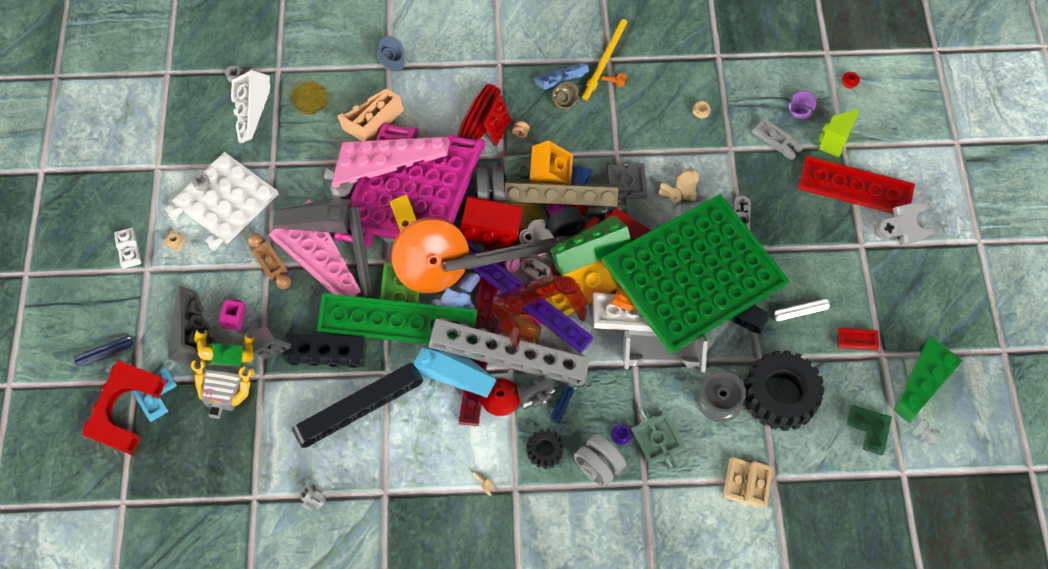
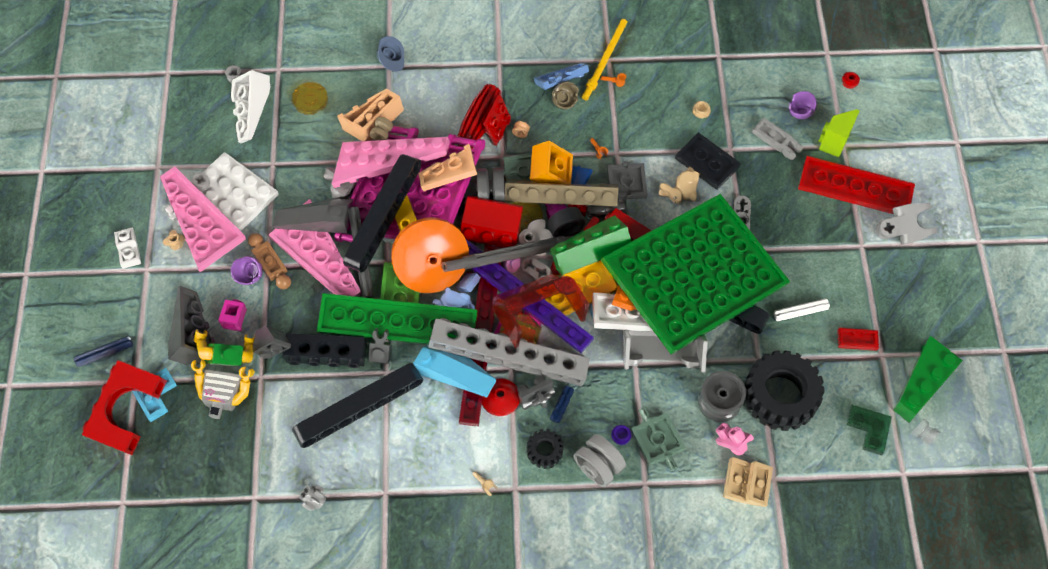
(202, 223): none -> bright pink wing
(246, 270): none -> medium lavender hair
(379, 349): none -> dark grey plate
(381, 129): none -> dark tan wheel
(382, 213): none -> black beam
(453, 169): none -> light nougat wing
(599, 149): none -> orange hand
(708, 160): none -> black plate
(733, 438): none -> bright pink hips

